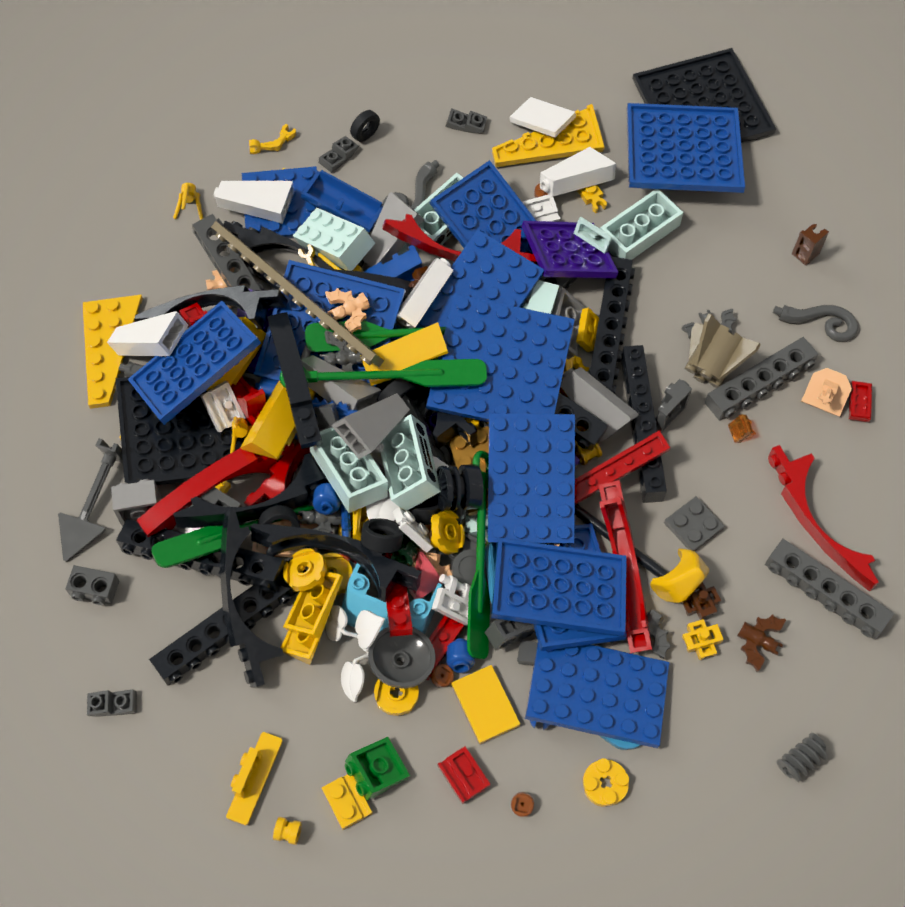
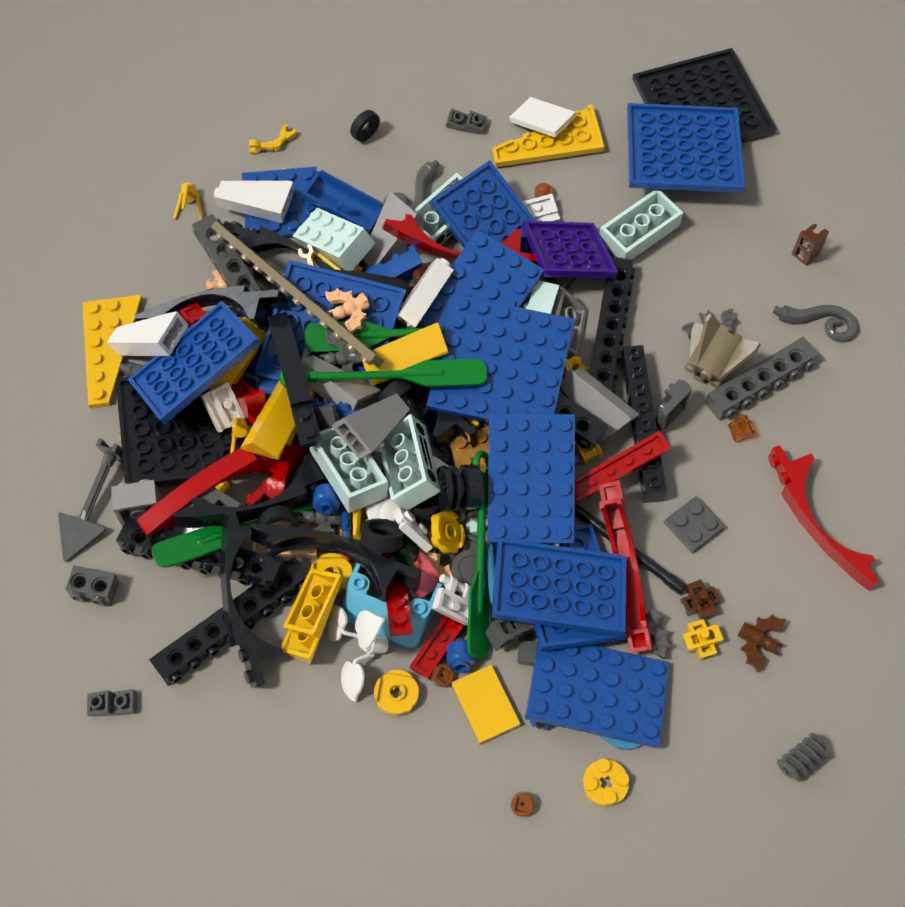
(252, 777): yellow bracket -> none
(287, 830): yellow wheel -> none
(312, 577): yellow plate -> none
(339, 154): dark grey slope -> none
(346, 802): yellow plate -> none
(376, 768): green plate -> none
(413, 650): dark grey dish -> none
(463, 774): red plate -> none
(577, 172): white slope -> none
(587, 329): yellow plate -> none
(592, 235): light aqua slope -> none
(594, 196): yellow plate -> none
(683, 579): yellow animal -> none
(827, 391): light nougat piece -> none
(840, 588): dark grey brick -> none
(860, 401): red plate -> none

